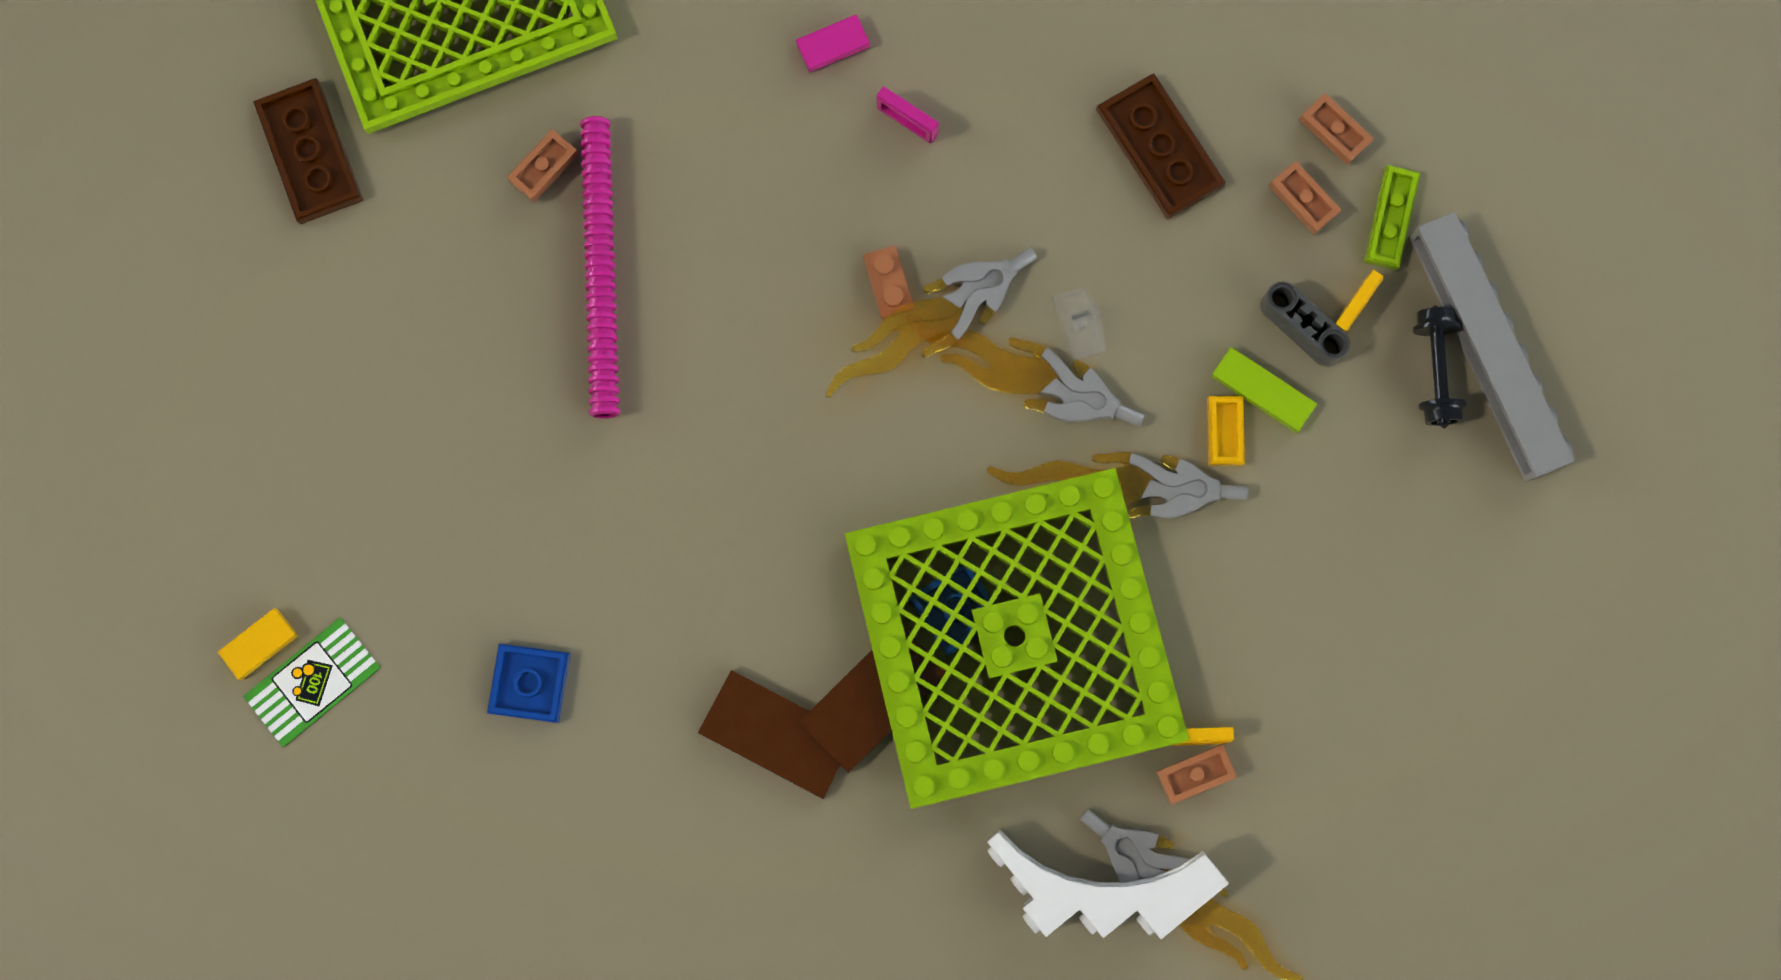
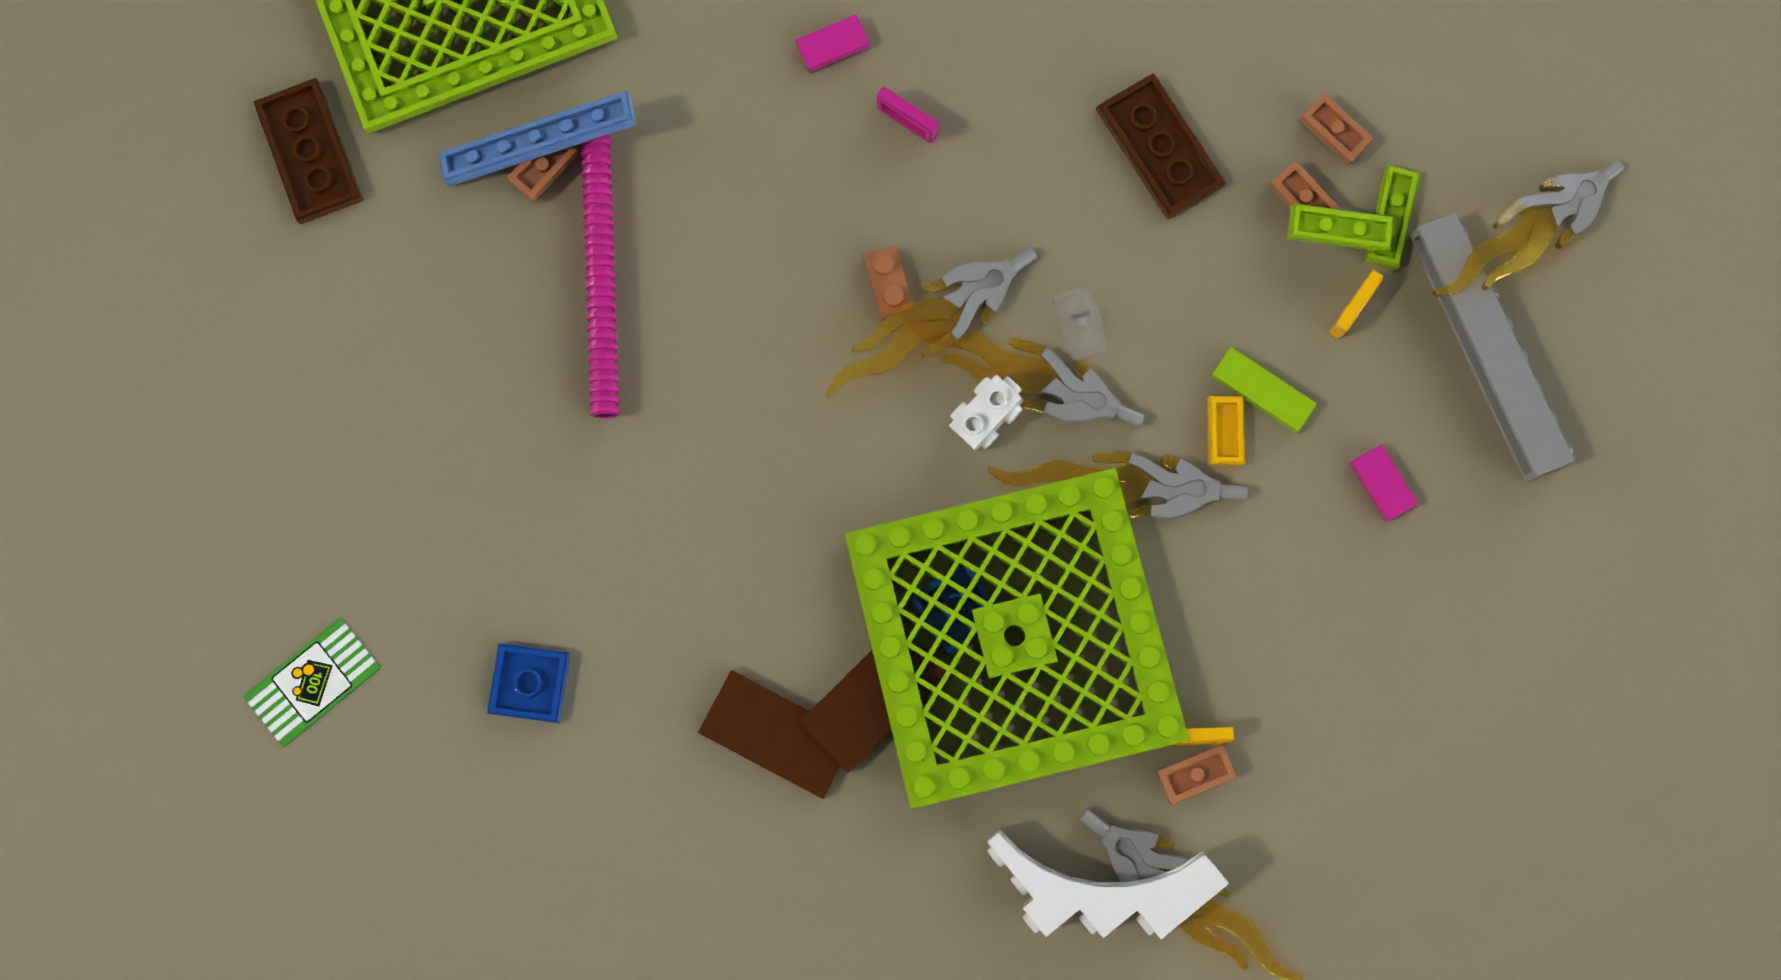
(257, 644): yellow tile -> none
(537, 138): none -> medium blue tile
(995, 402): none -> white brick
(1305, 311): dark grey beam -> none
(1340, 228): none -> lime tile
(1383, 483): none -> dark pink tile
(1436, 323): black piece -> none
(1574, 197): none -> clear yellow piece

